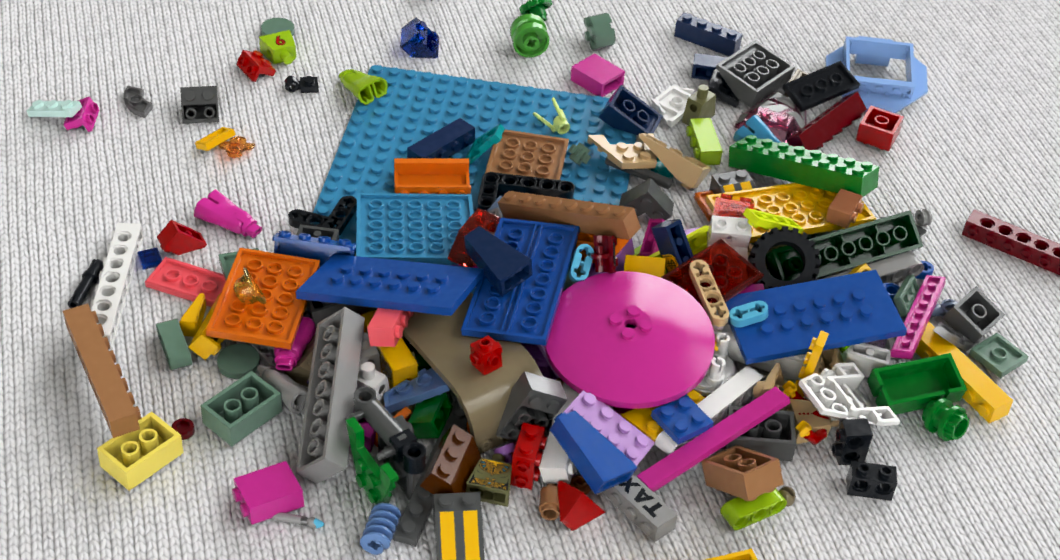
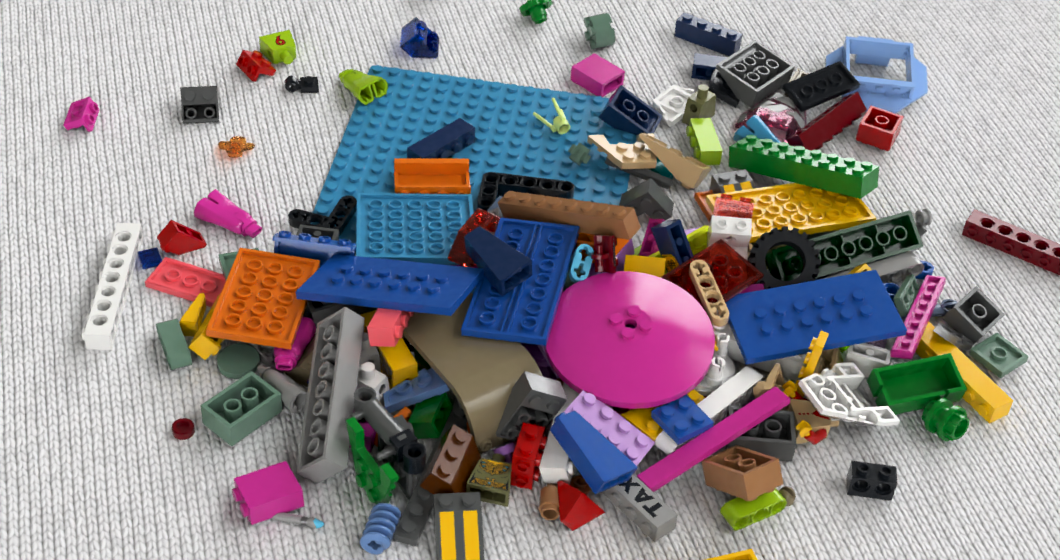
(54, 108): light aqua plate -> none
(89, 278): black pin -> none
(102, 370): medium nougat brick -> none
(135, 102): flat silver tile -> none
(141, 452): light yellow brick -> none
(215, 138): yellow tile -> none
(248, 290): clear yellow hat -> none
(277, 25): sand green tile -> none
(484, 142): teal wing -> none
(486, 355): red brick -> none
(528, 155): medium nougat plate -> none
(529, 35): bright green wheel -> none
(748, 314): medium azure beam -> none
(769, 221): neon yellow plate -> none
(845, 208): nougat brick -> none
(852, 441): black brick -> none

